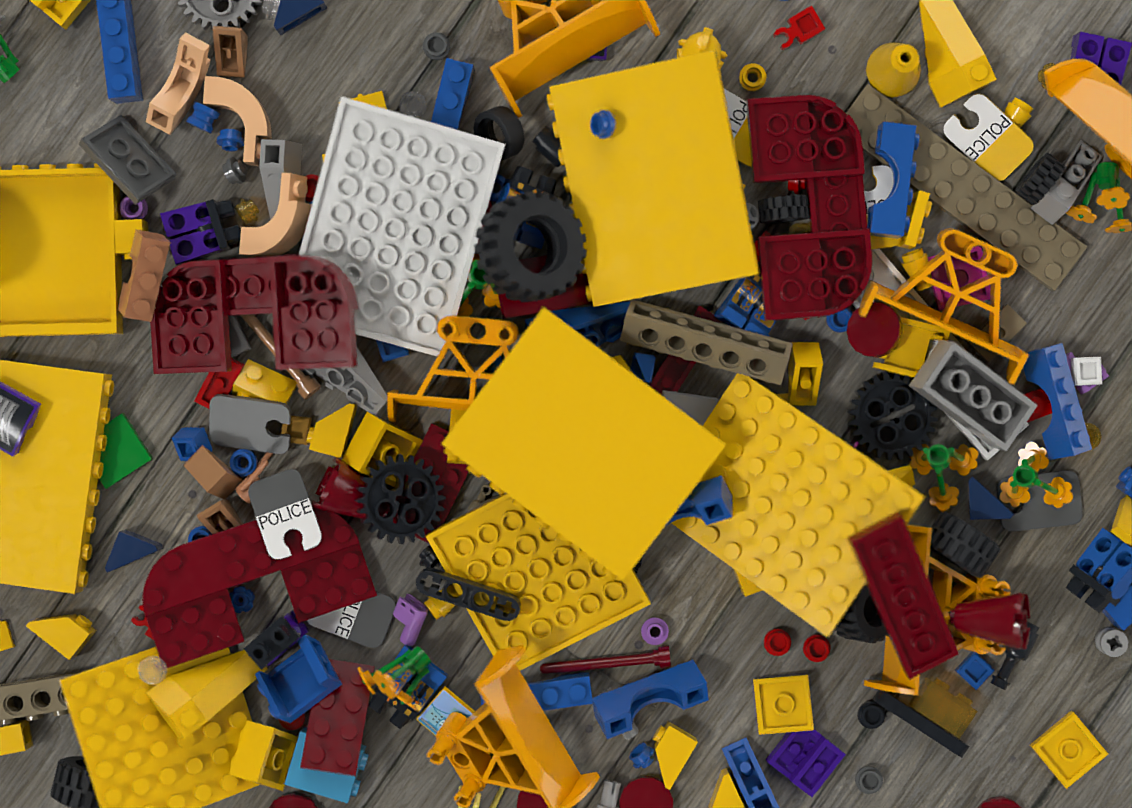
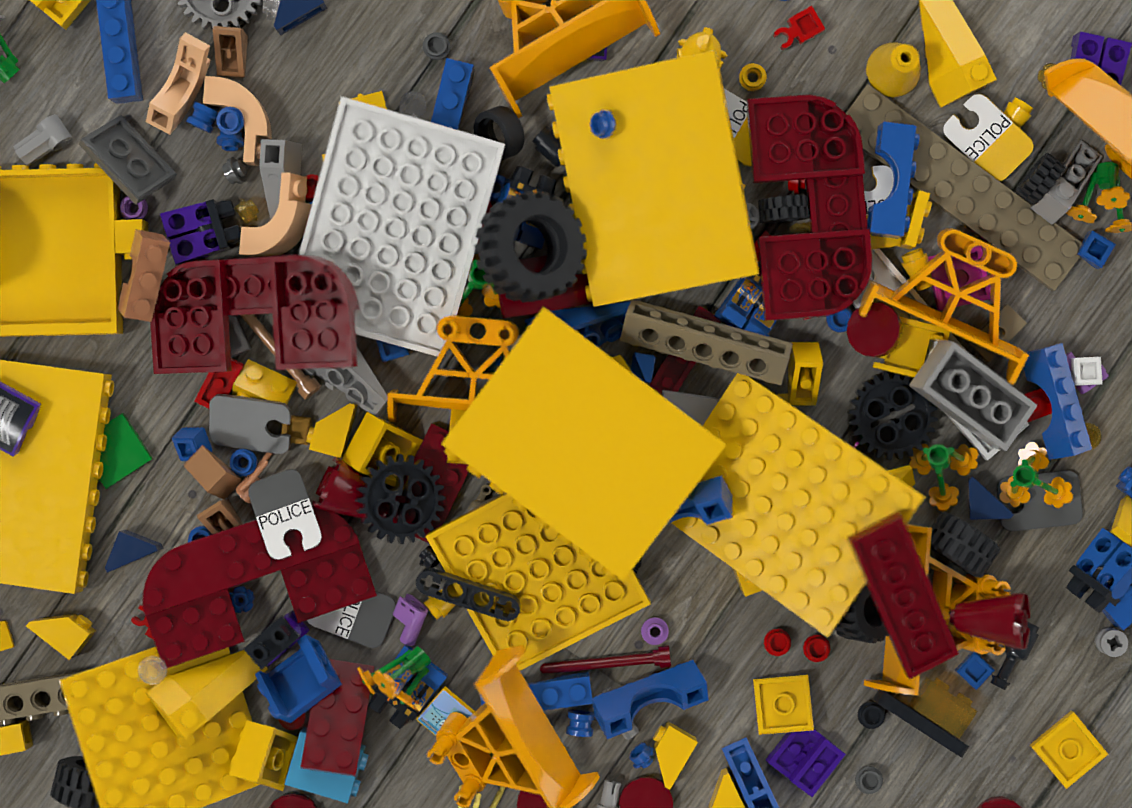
(48, 137): none -> light grey piece
(230, 120): none -> blue plate
(580, 723): none -> blue wheel
(1095, 249): none -> blue slope

